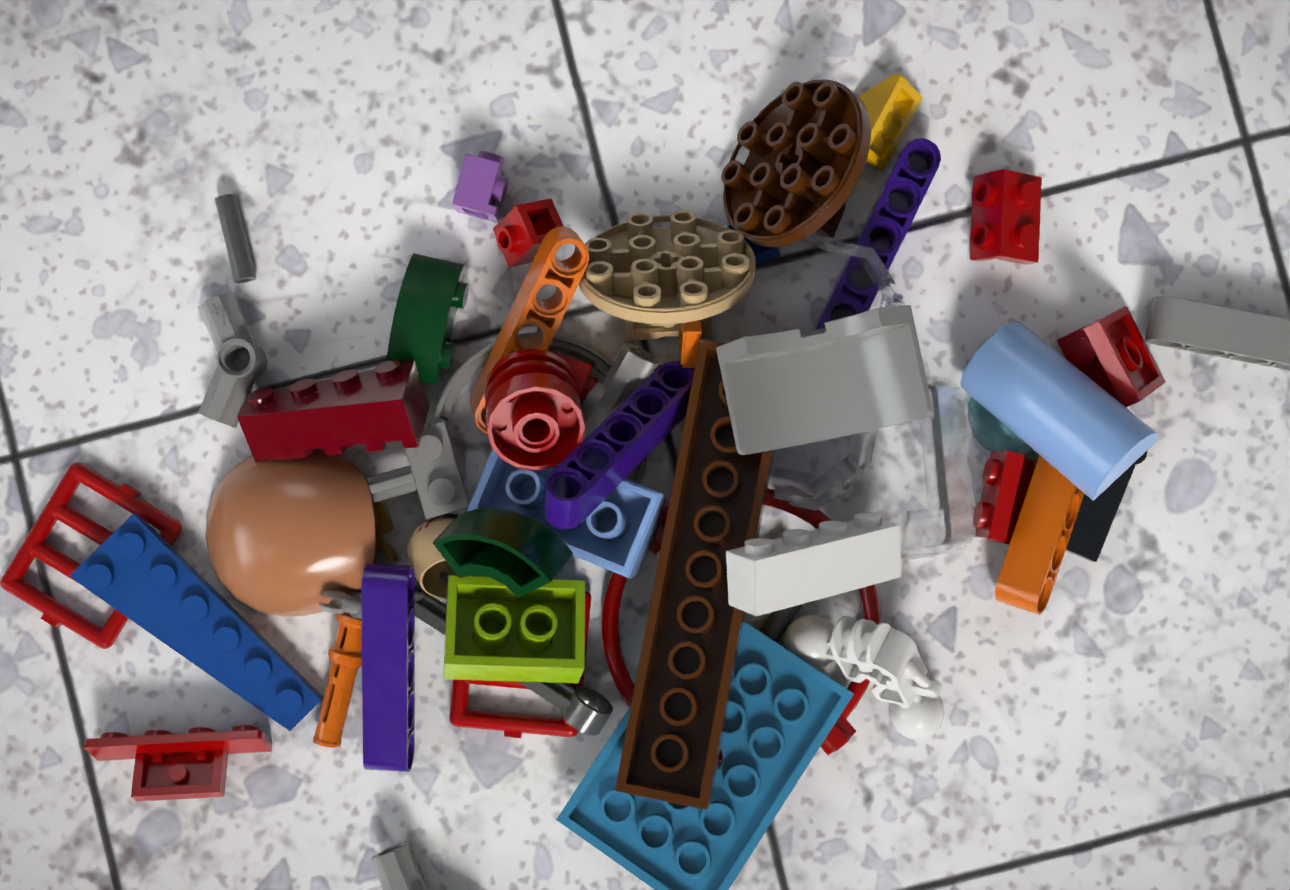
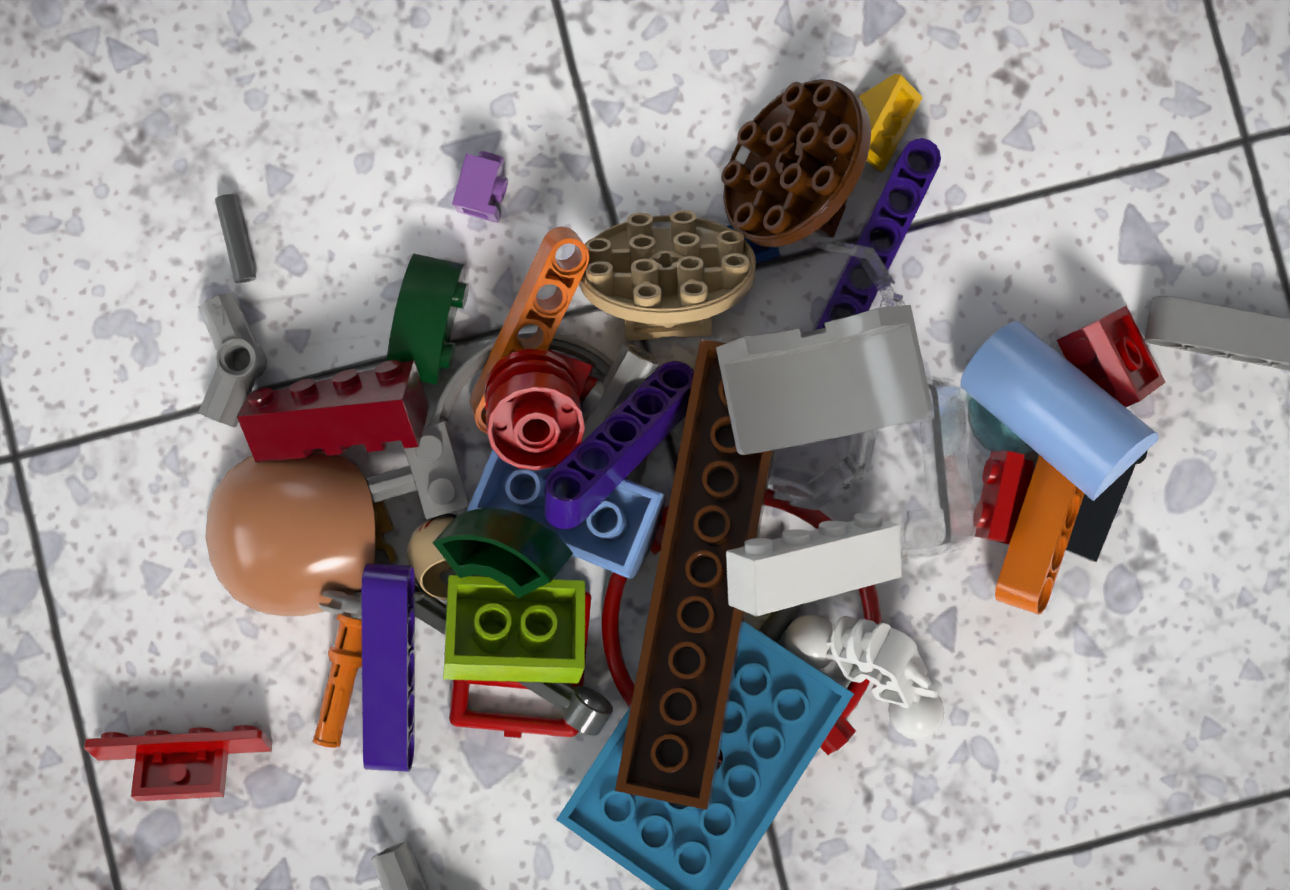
(35, 547): red bar -> none
(173, 602): blue wing -> none
(523, 230): red brick -> none
(688, 343): orange tile -> none
(1005, 217): red bracket -> none

